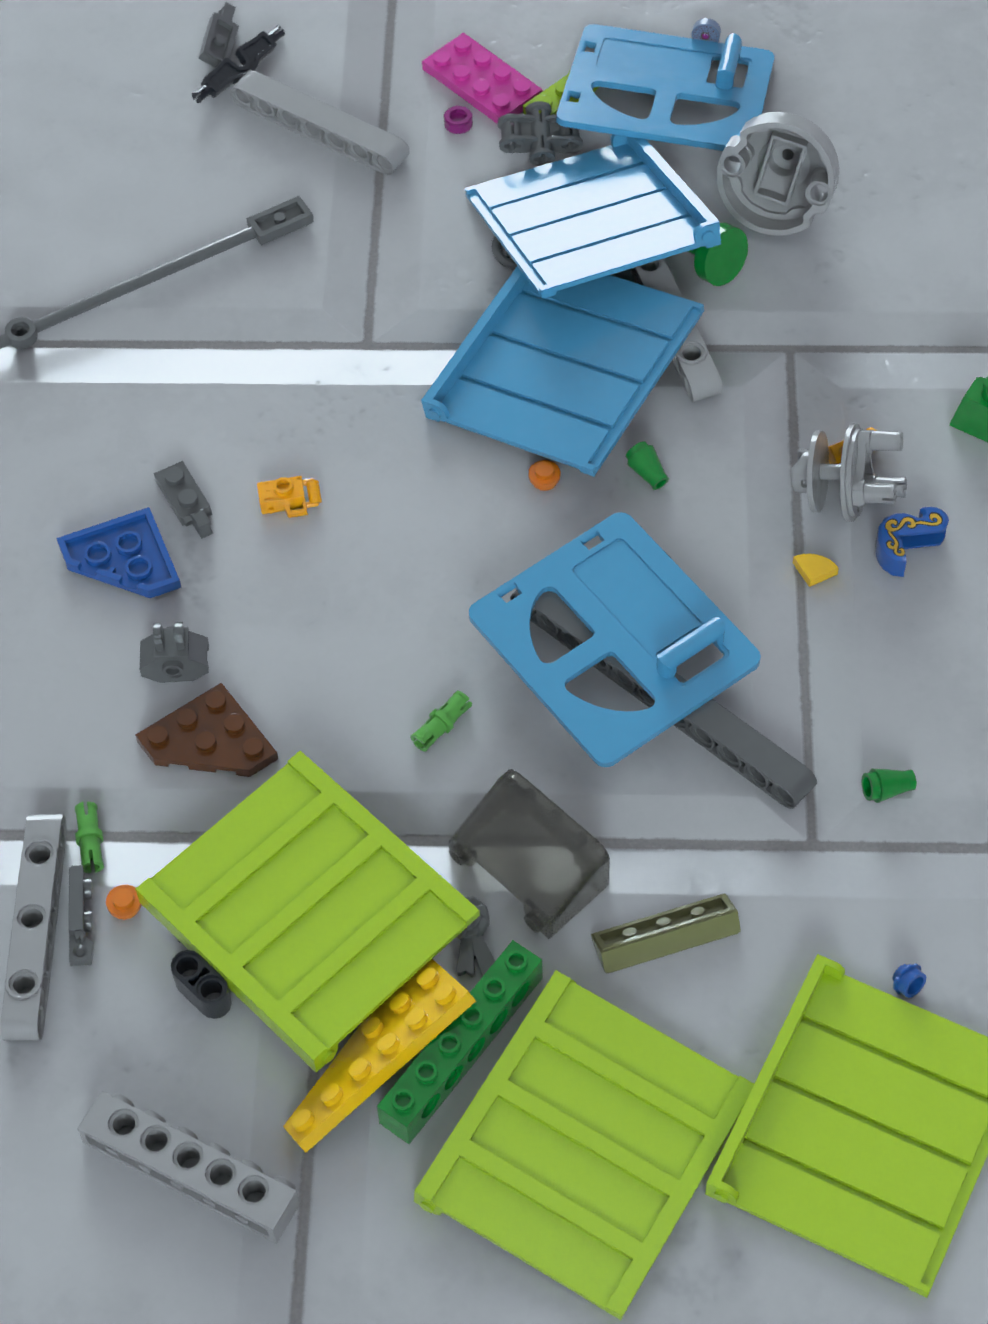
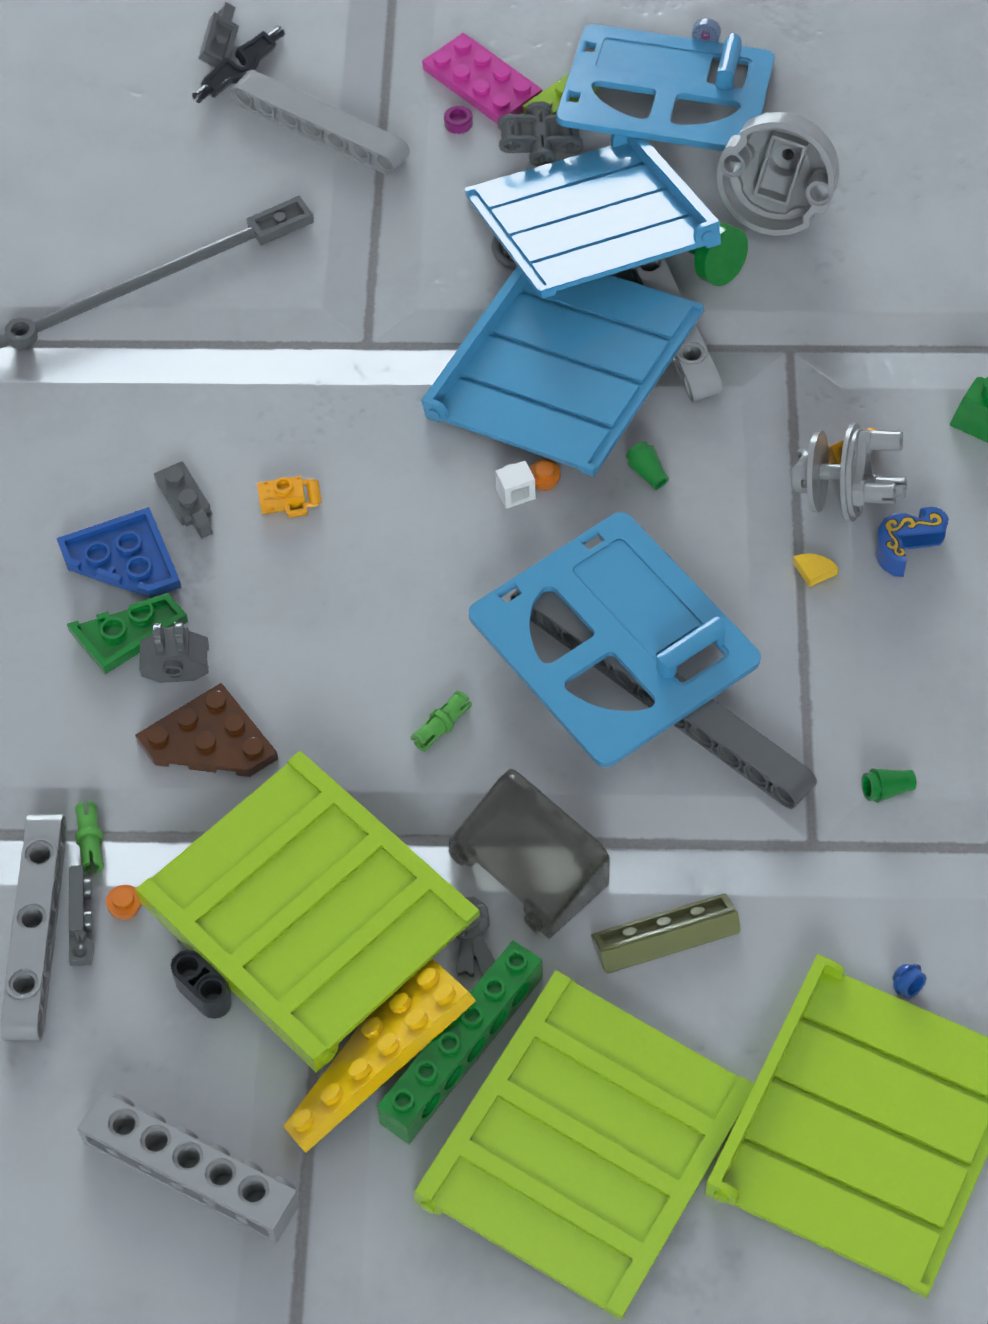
(117, 636): none -> green wing
(515, 484): none -> white plate

